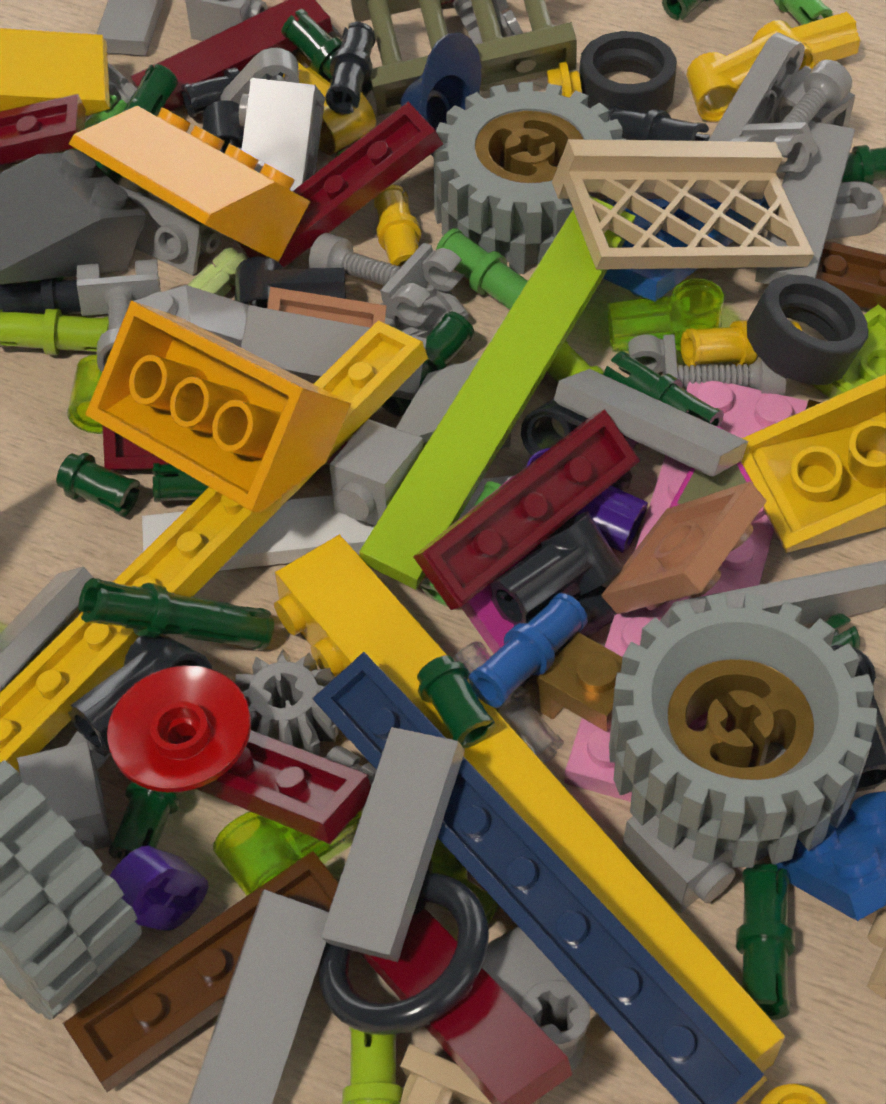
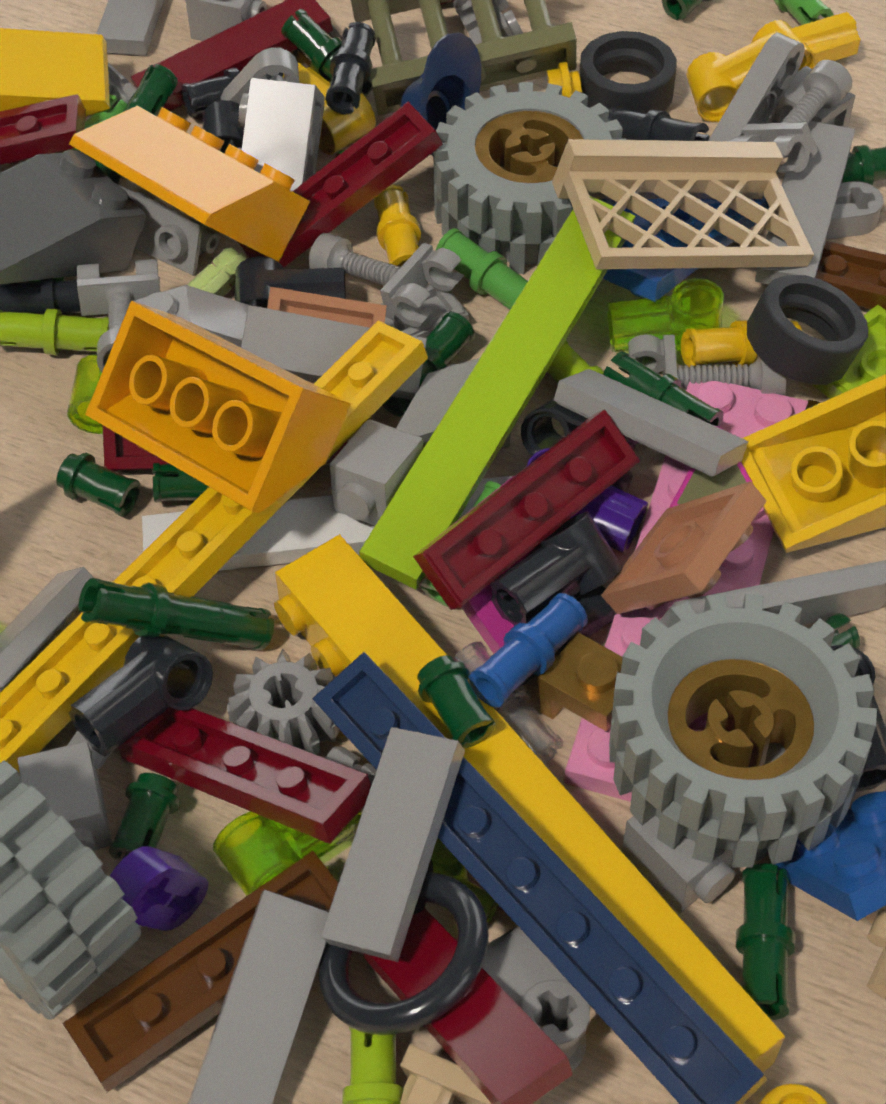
(172, 706): red dish -> none

